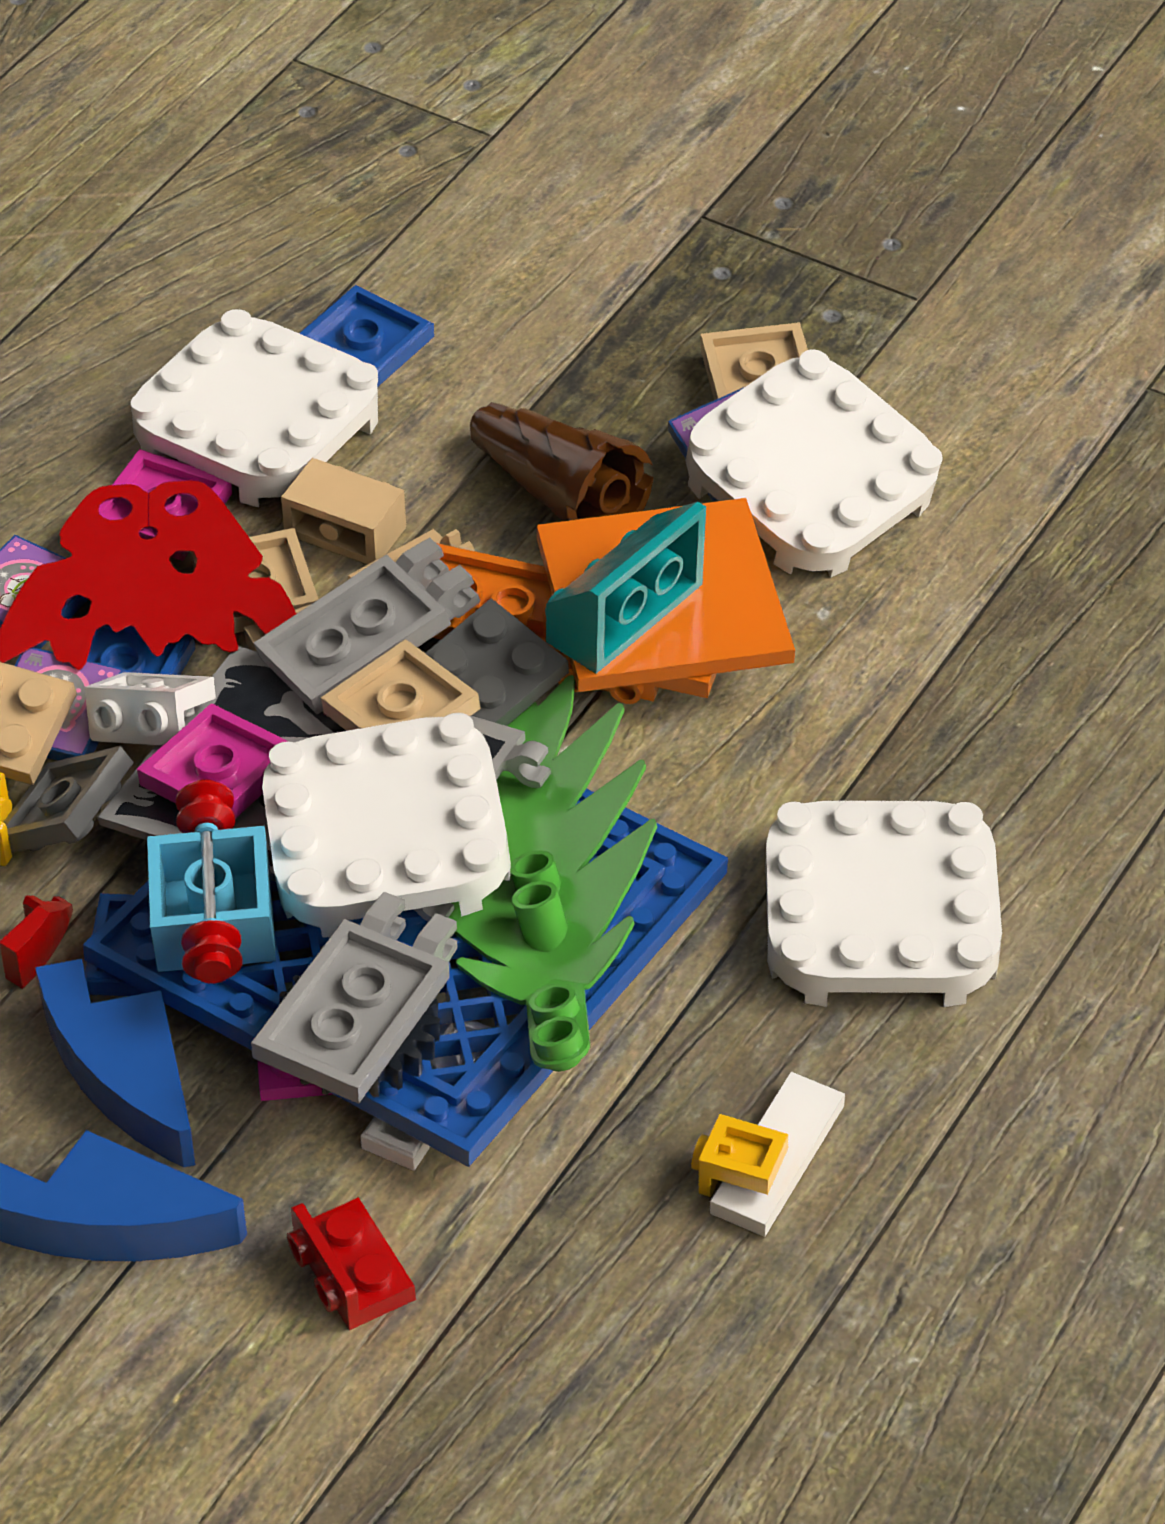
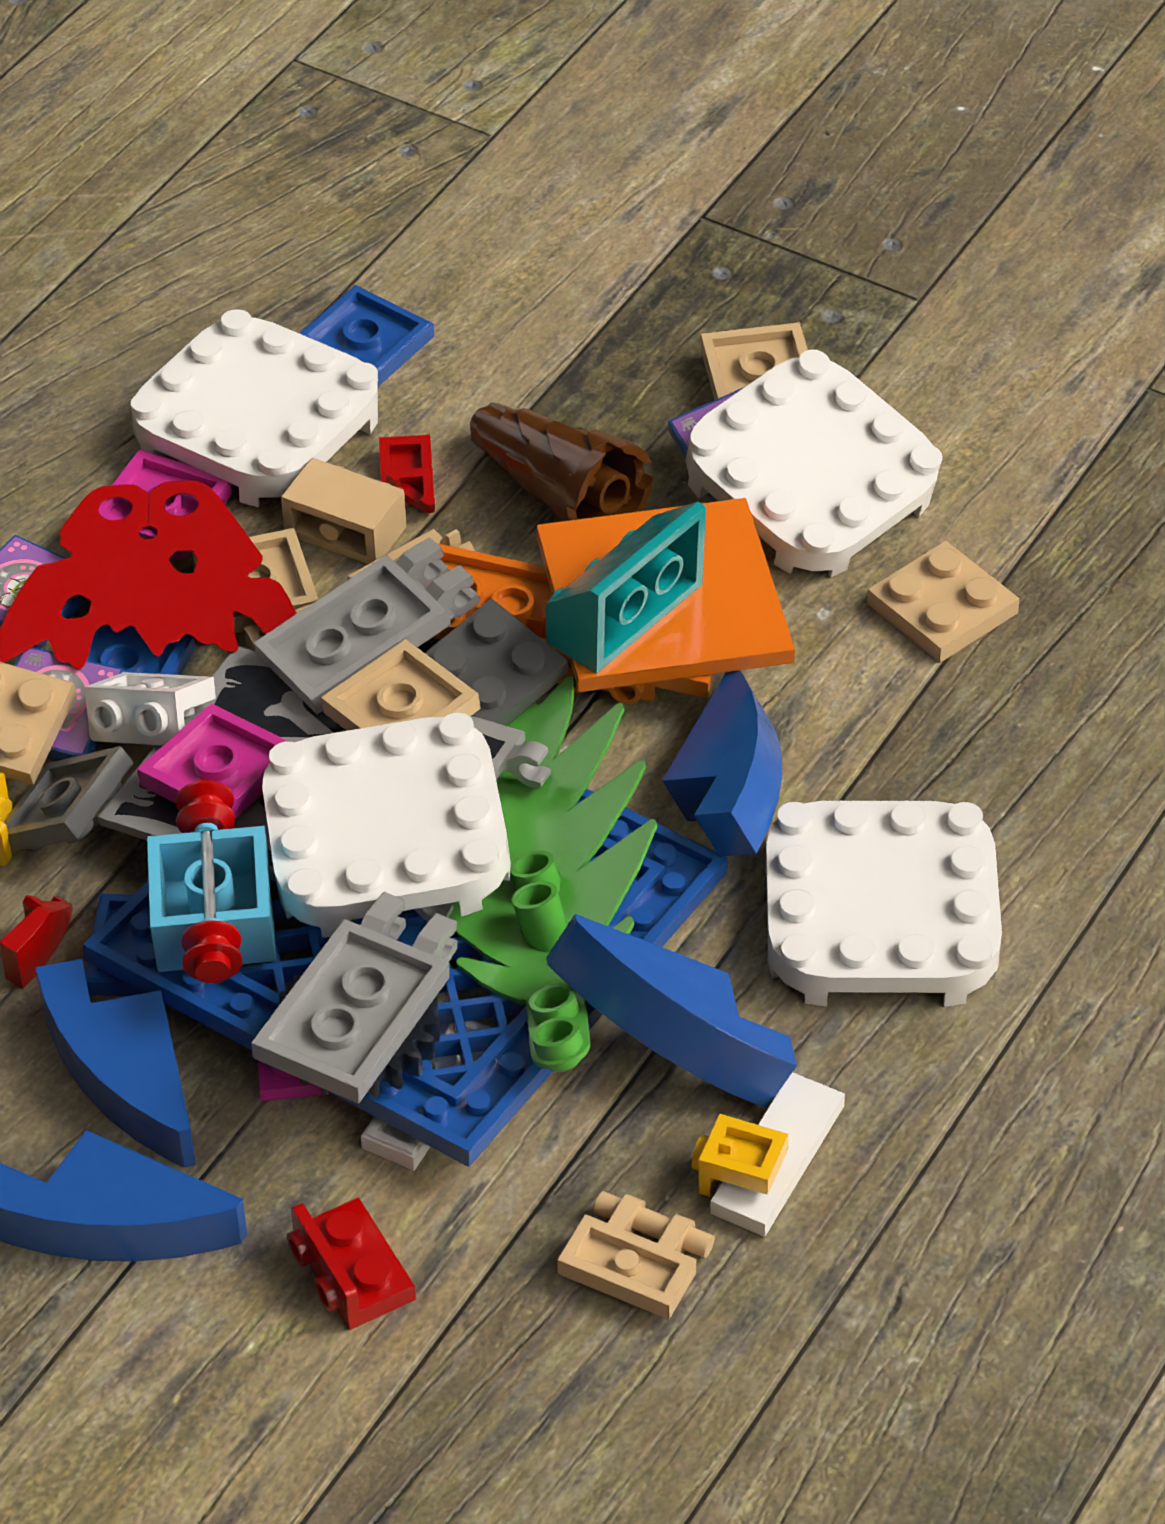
(408, 466): none -> red slope
(631, 1266): none -> tan plate
(673, 1008): none -> blue slope
(729, 769): none -> blue slope
(943, 601): none -> tan plate

